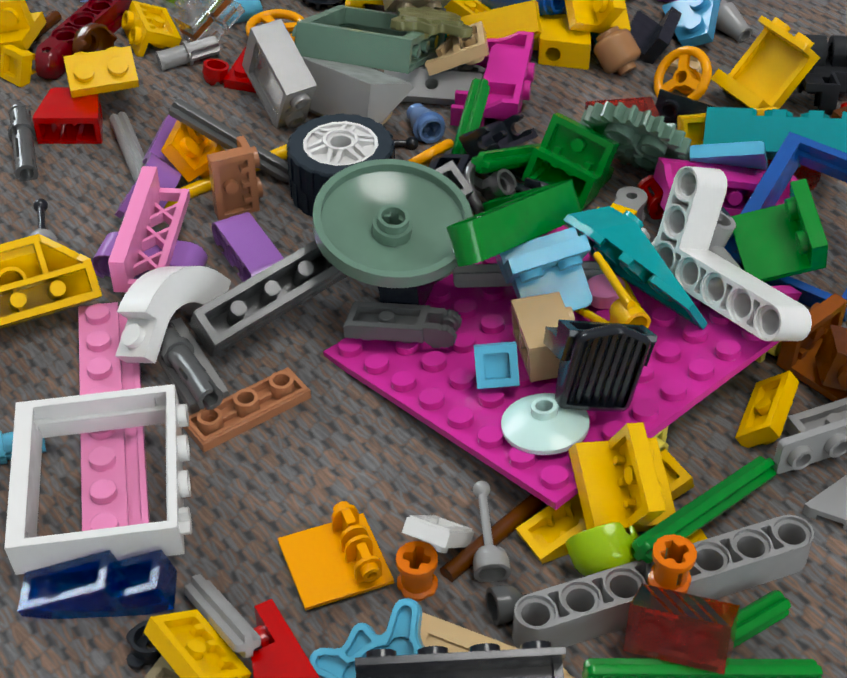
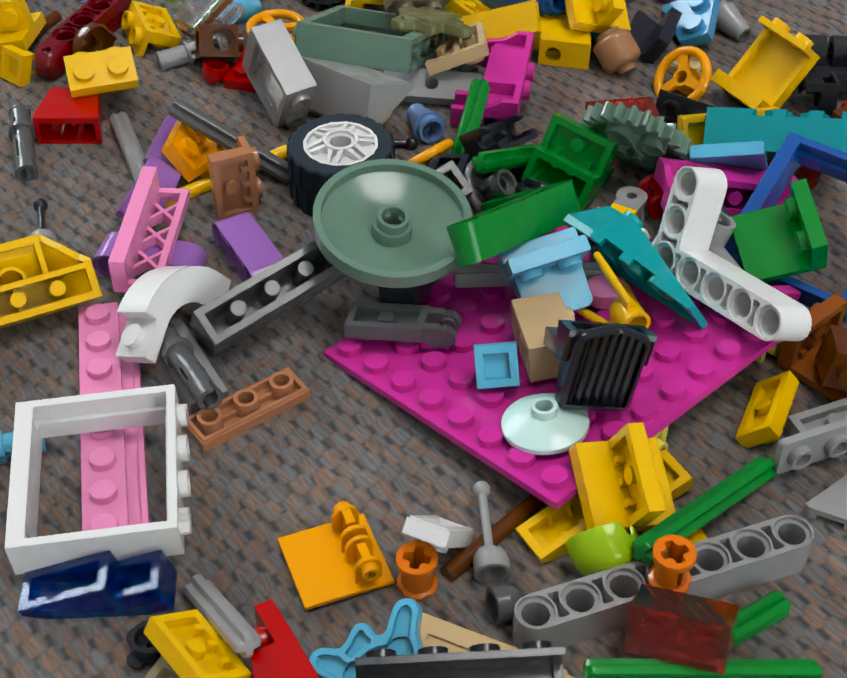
(204, 45): none -> reddish brown brick

